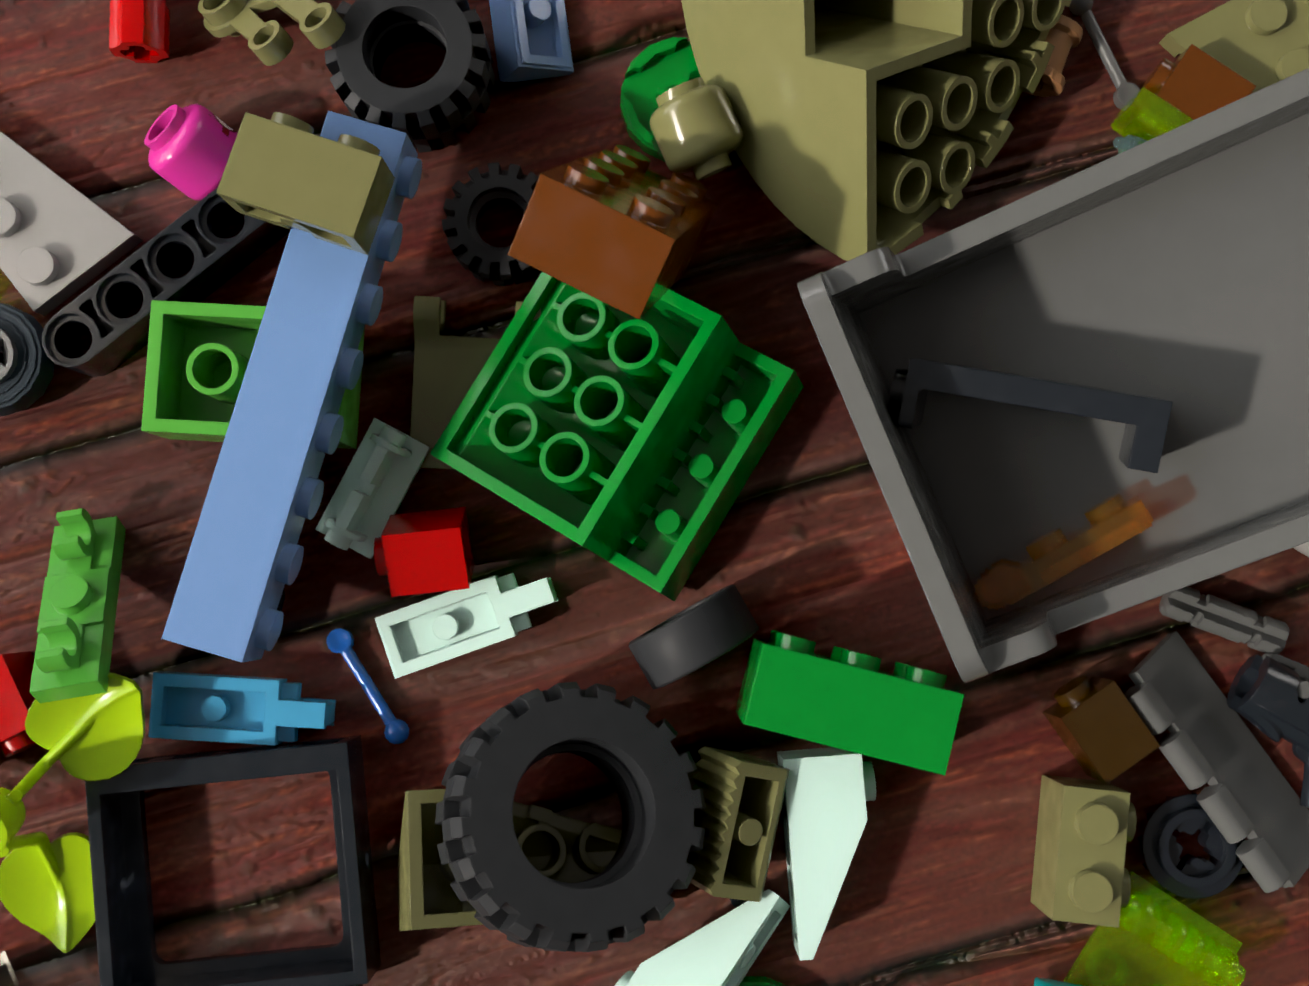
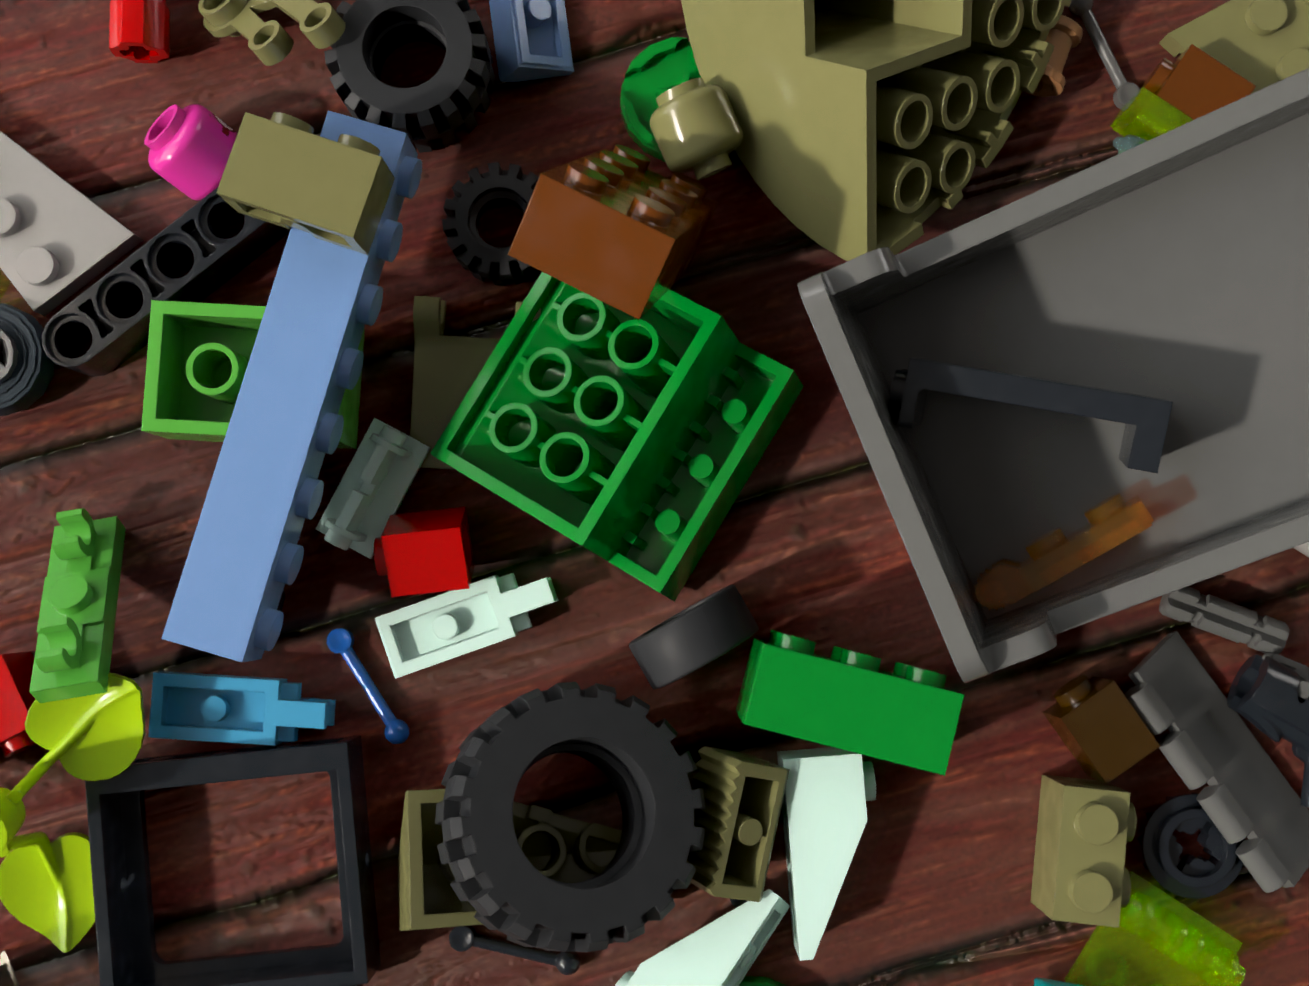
(464, 937): none -> black hinge

